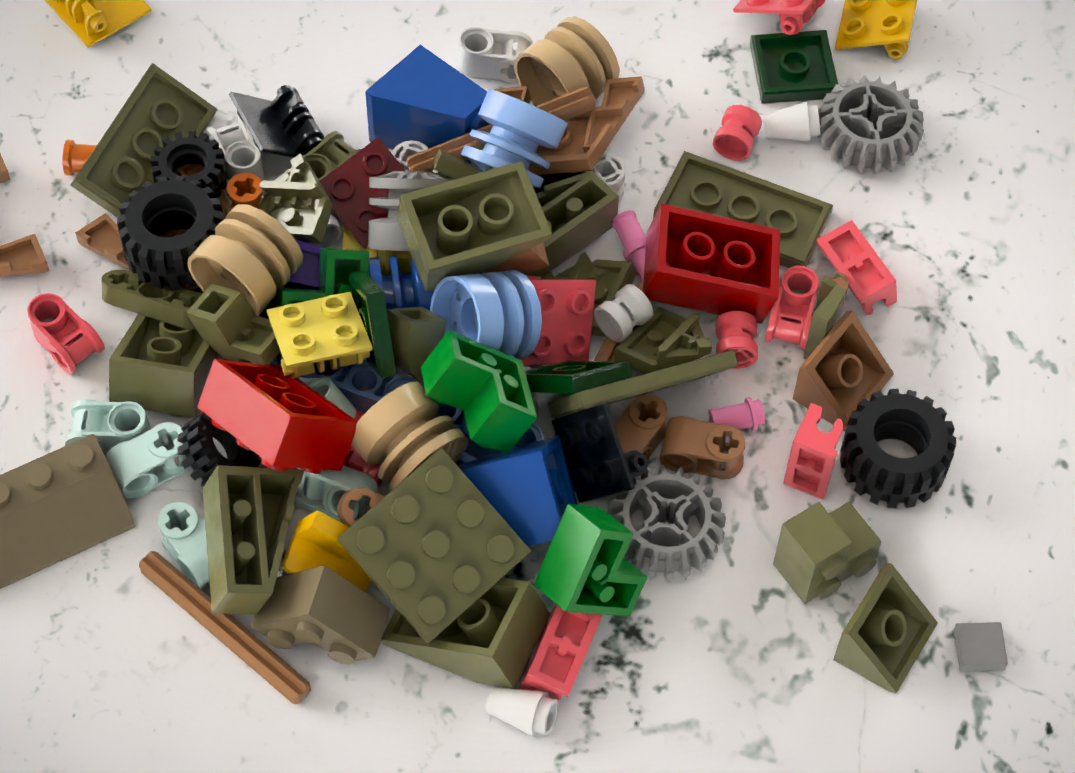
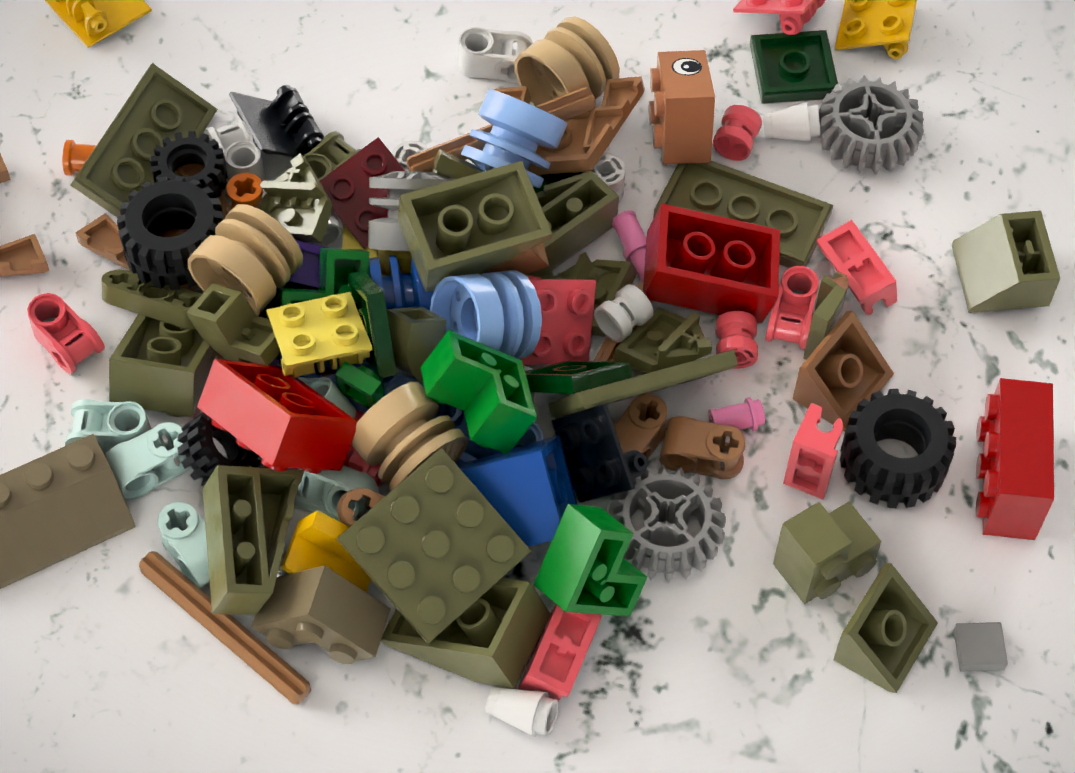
(360, 384): none -> green plate
(423, 102): blue slope -> none
(682, 107): none -> nougat brick
(1007, 263): none -> olive slope
(1016, 459): none -> red brick

